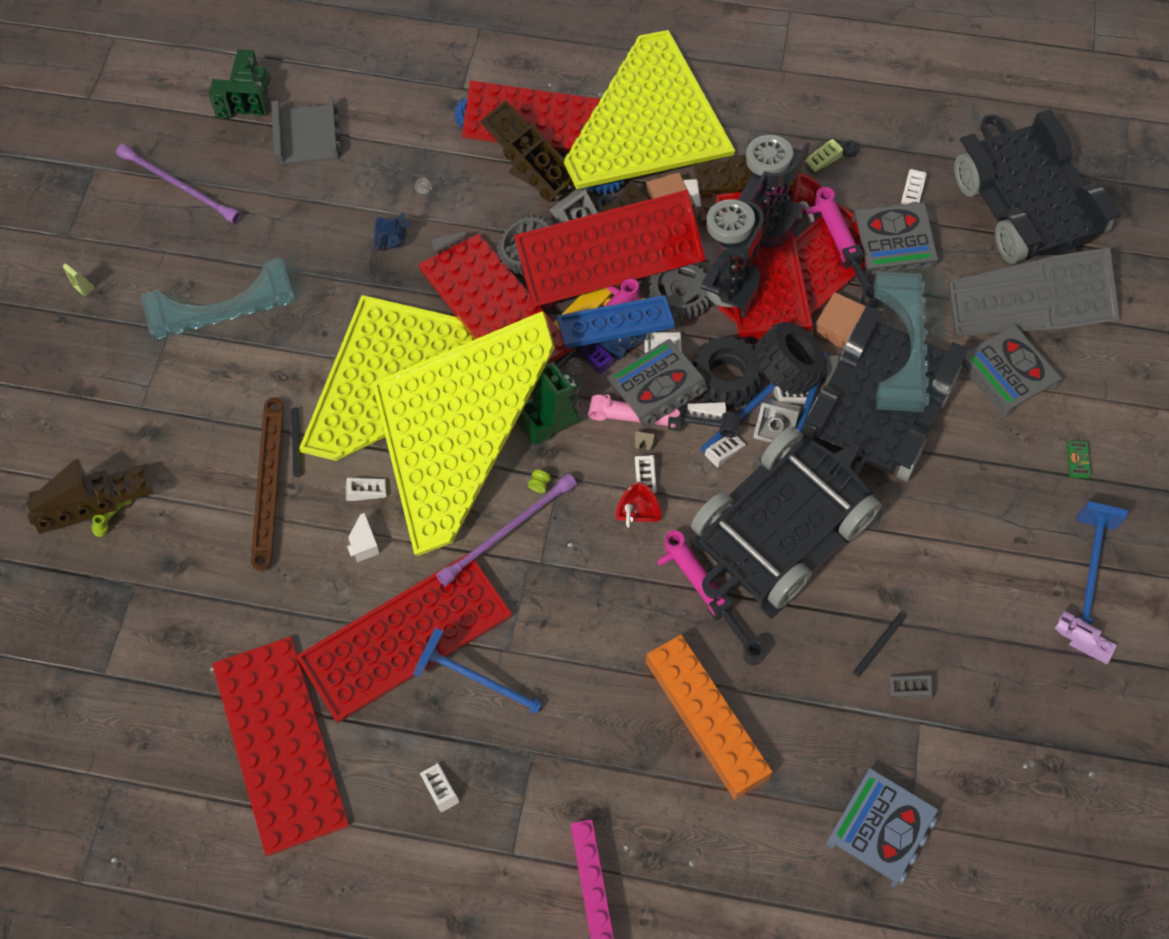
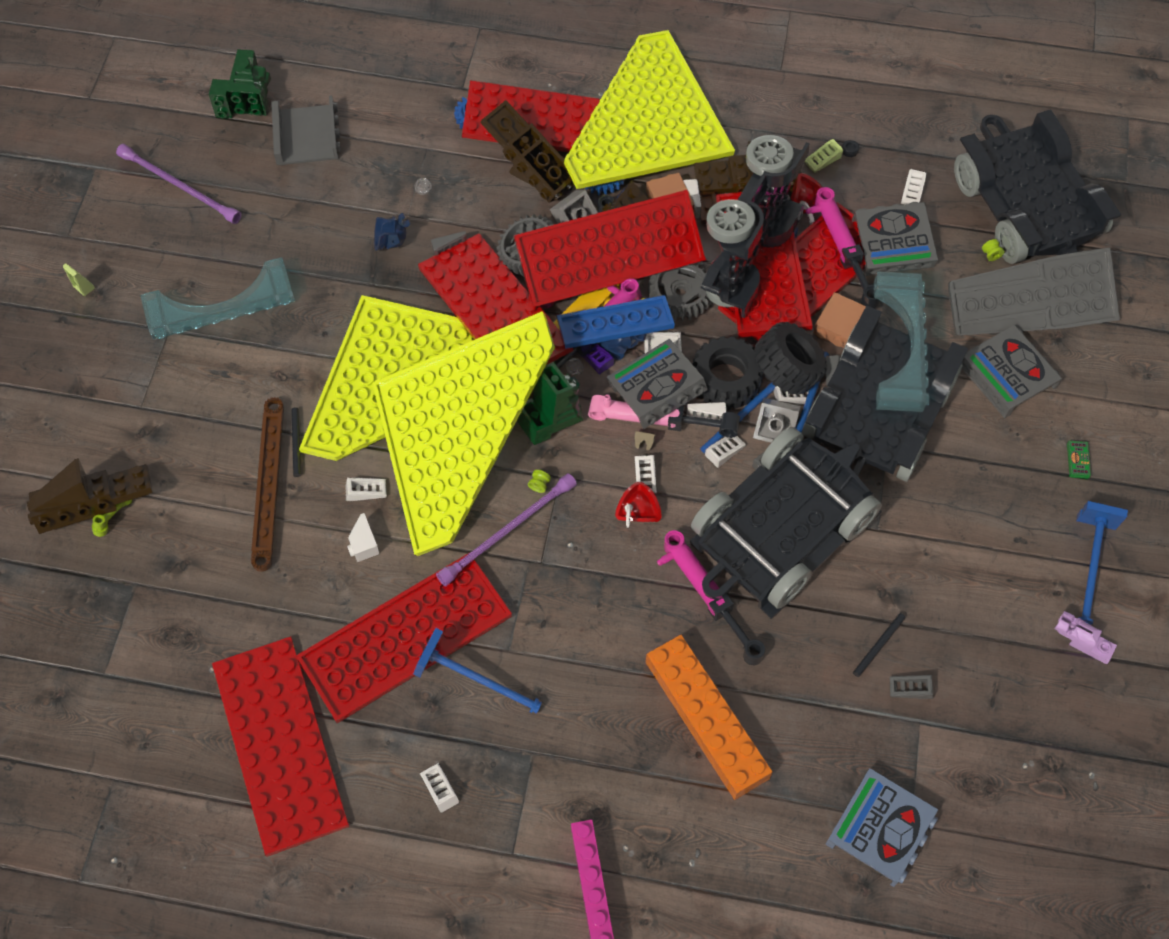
(993, 250): none -> lime wheel

